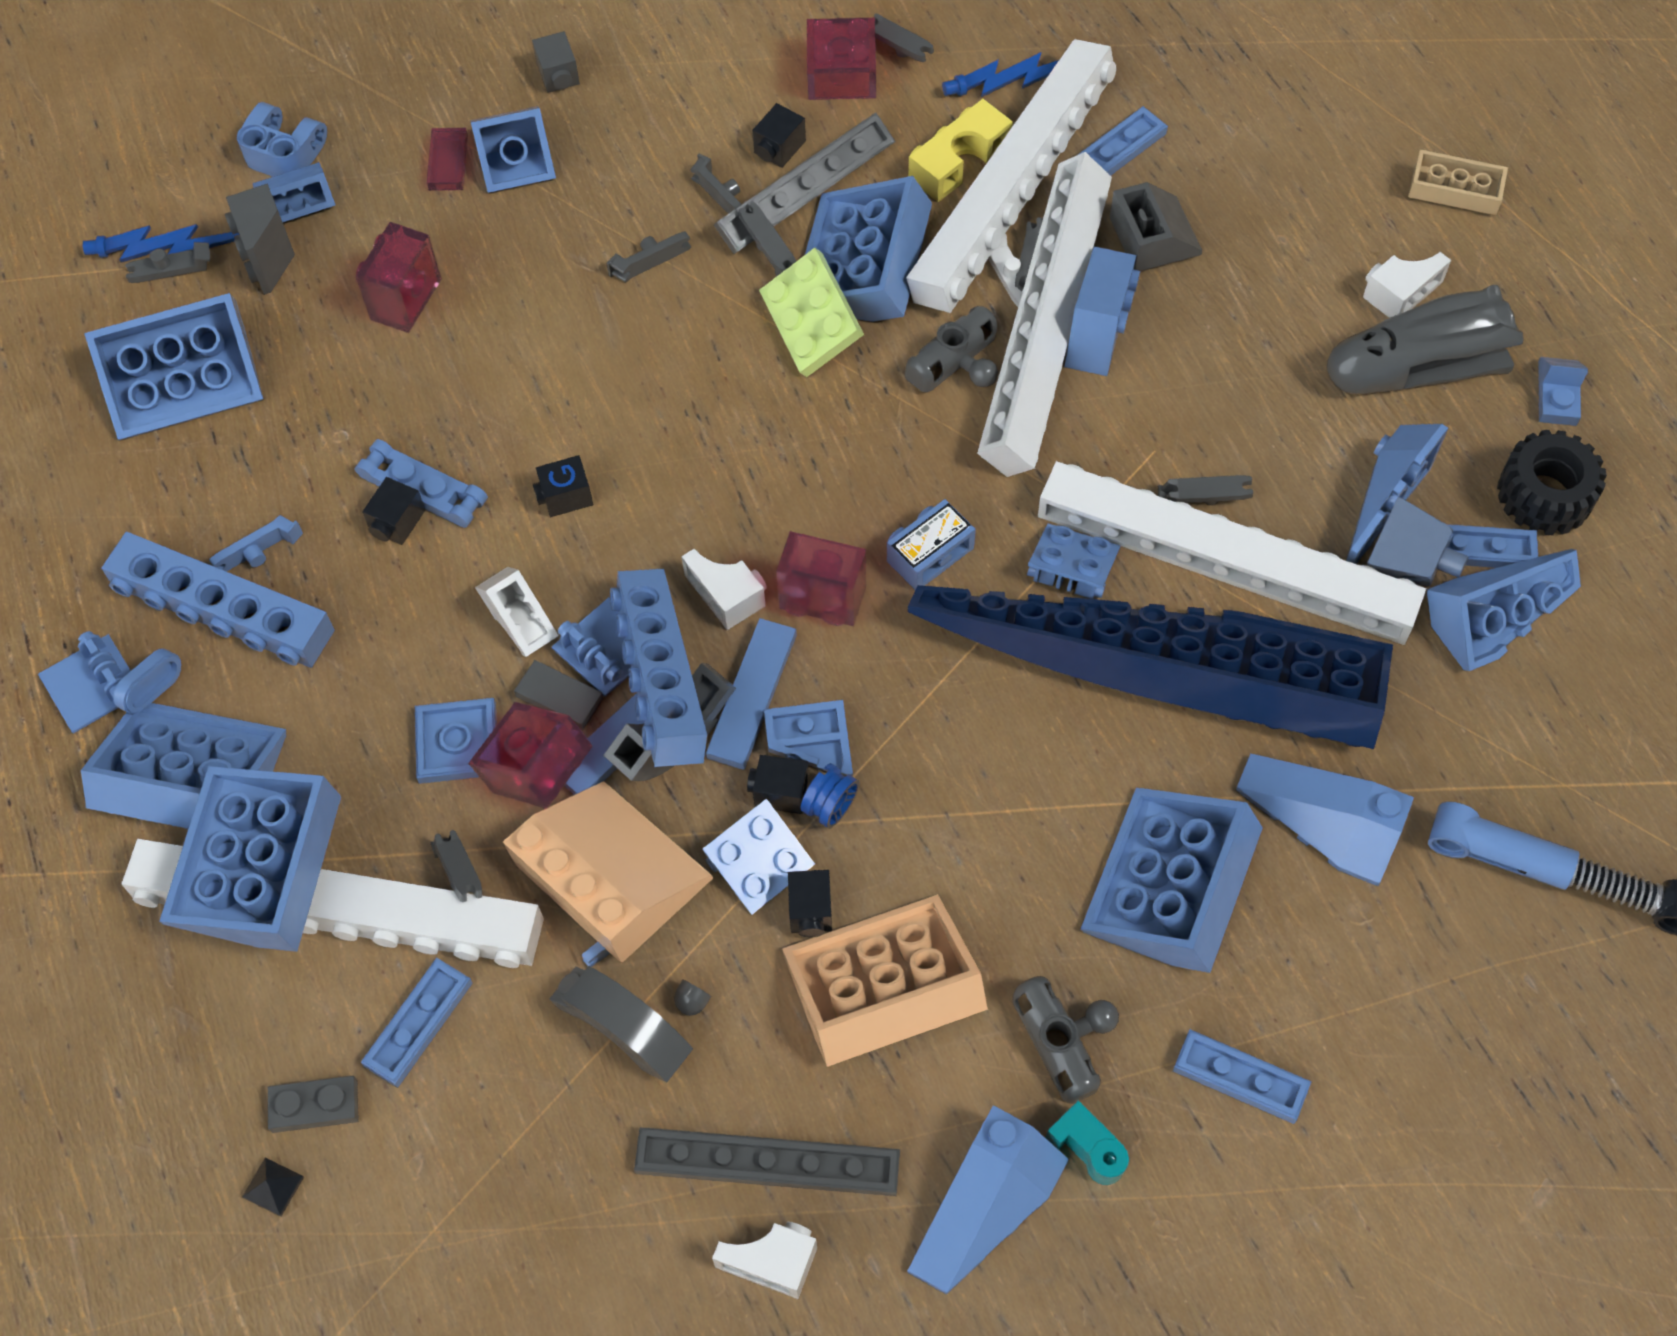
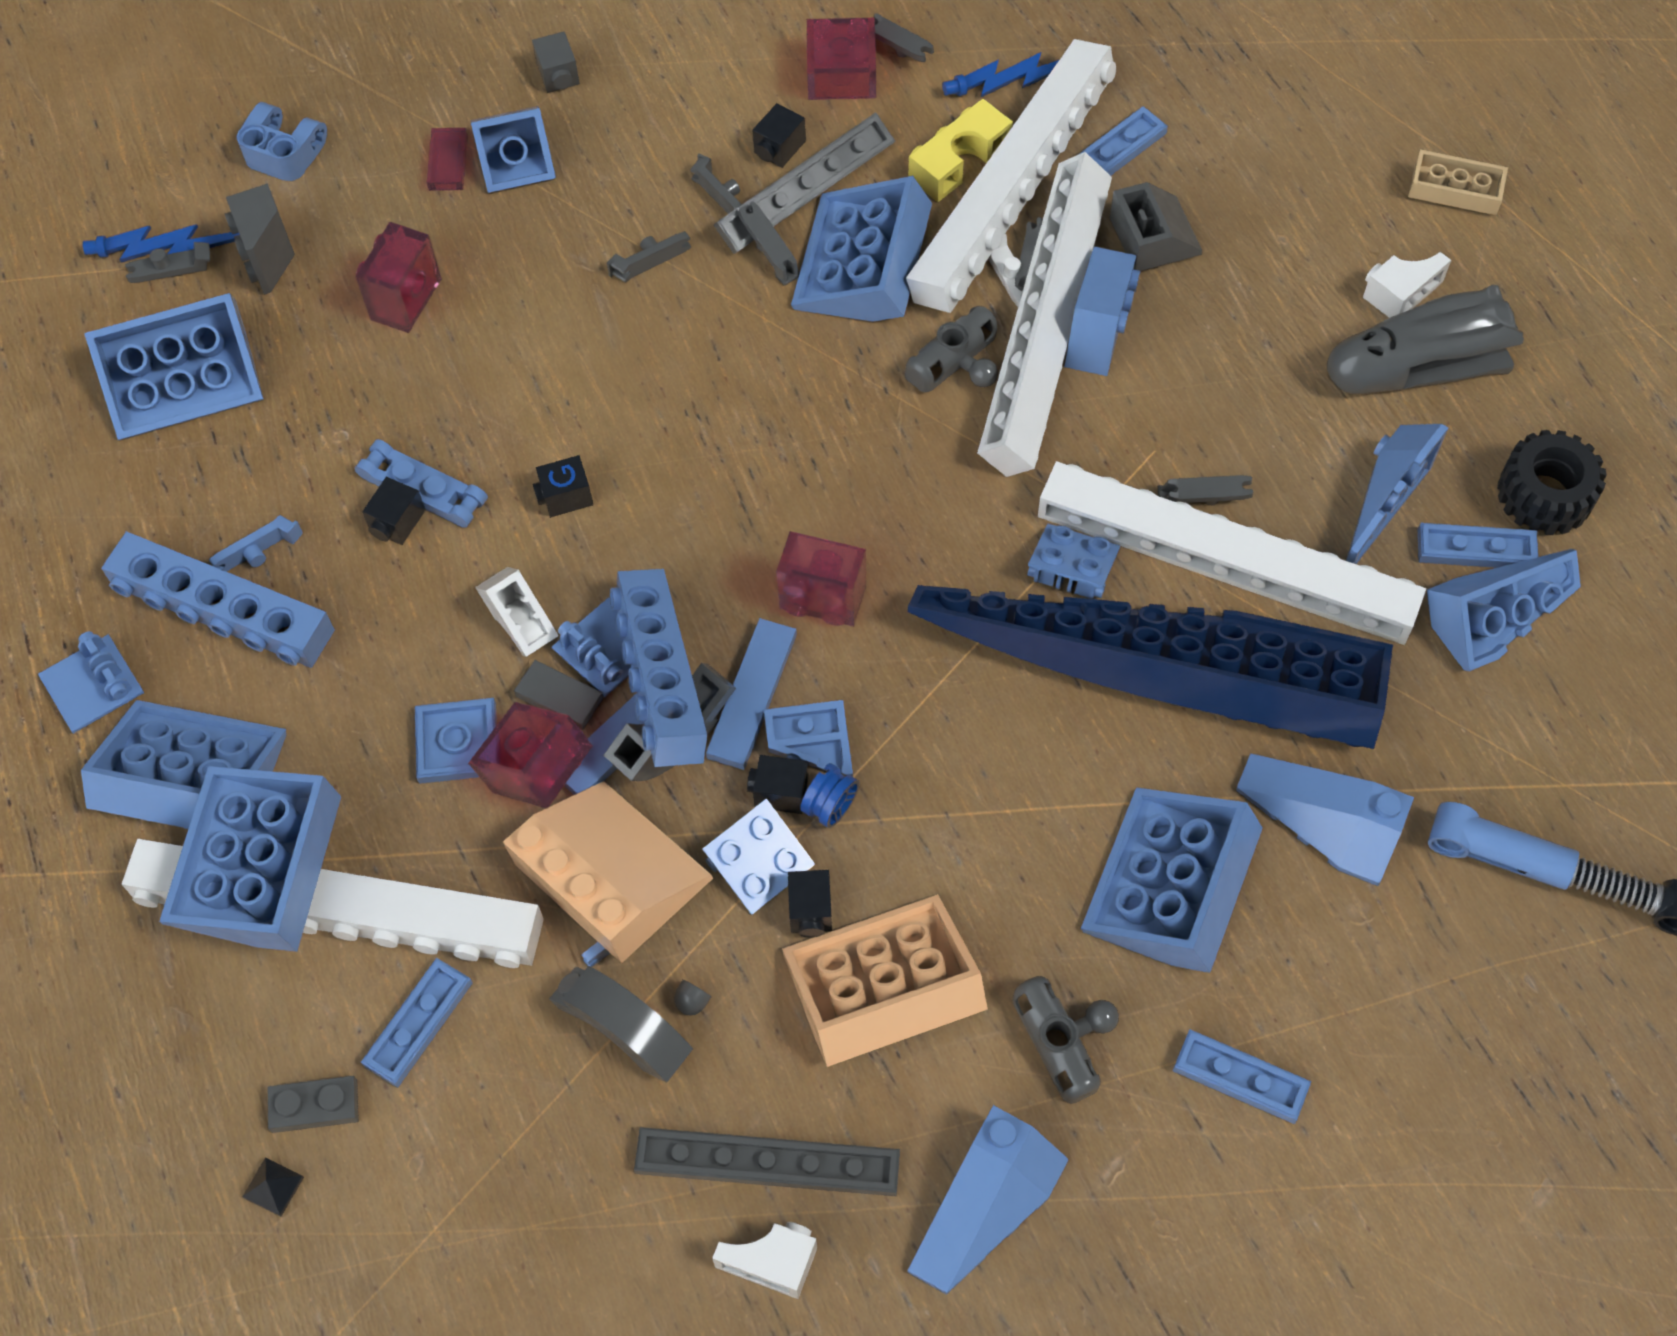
(147, 681): medium blue tile -> none
(299, 192): medium blue brick -> none
(457, 865): dark grey piece -> none
(727, 589): white arch -> none
(811, 312): yellowish green plate -> none
(930, 544): brick -> none
(1092, 1143): teal leg -> none
(1415, 546): sand blue torso -> none
(1560, 390): medium blue slope -> none

